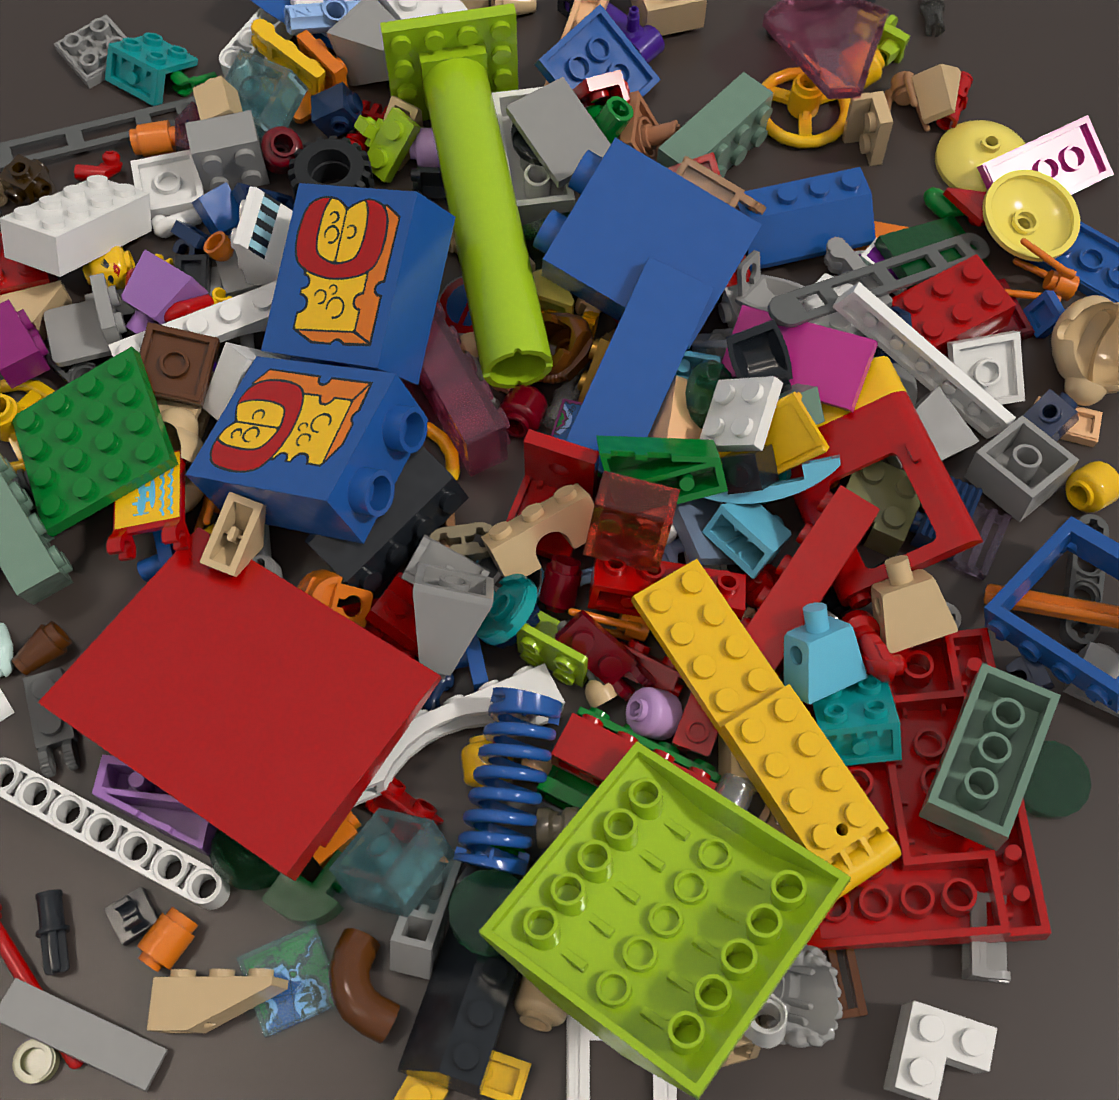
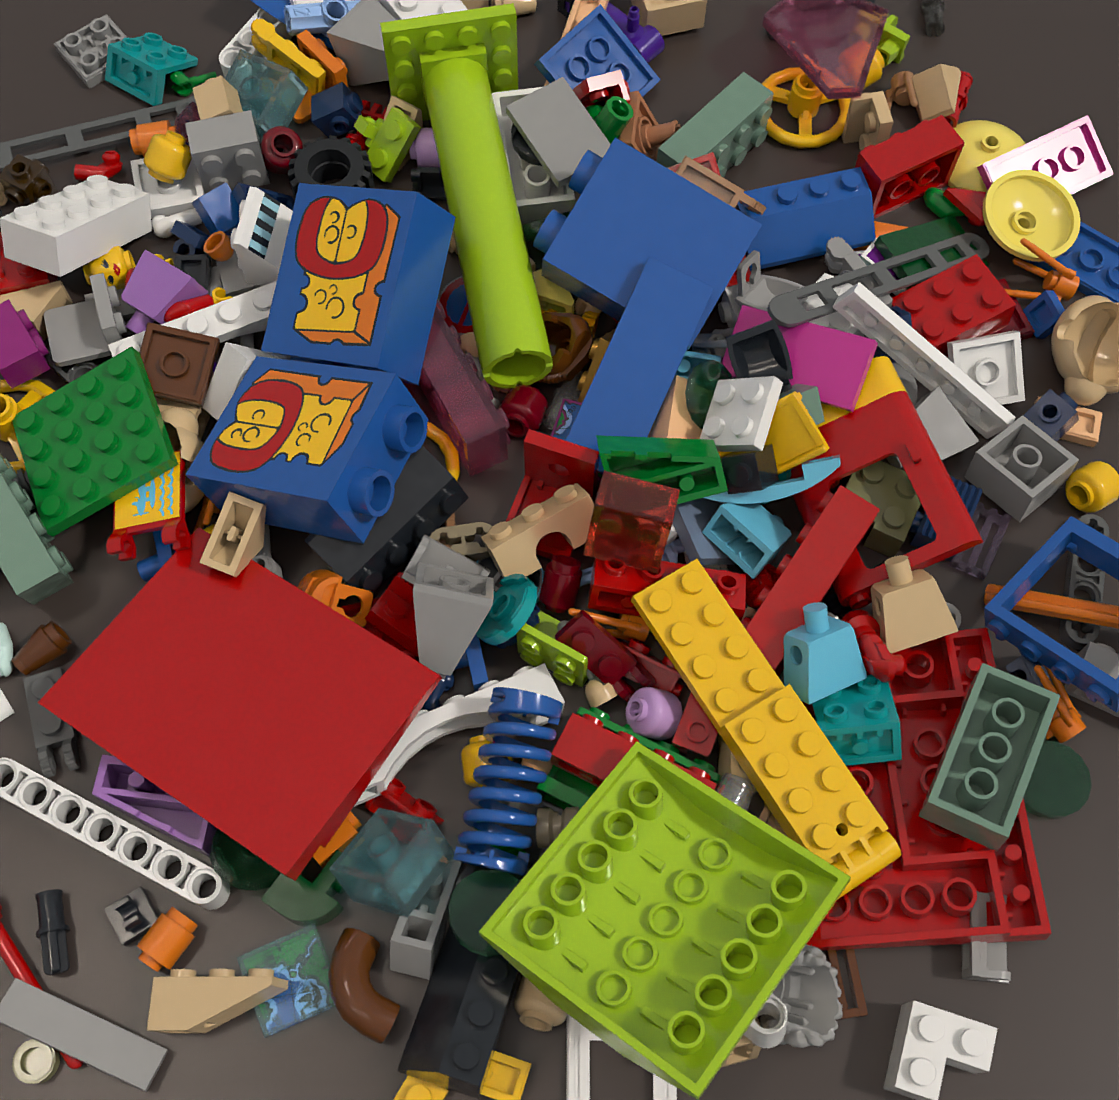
(168, 157): none -> yellow head
(910, 164): none -> red brick
(1066, 719): none -> orange plant

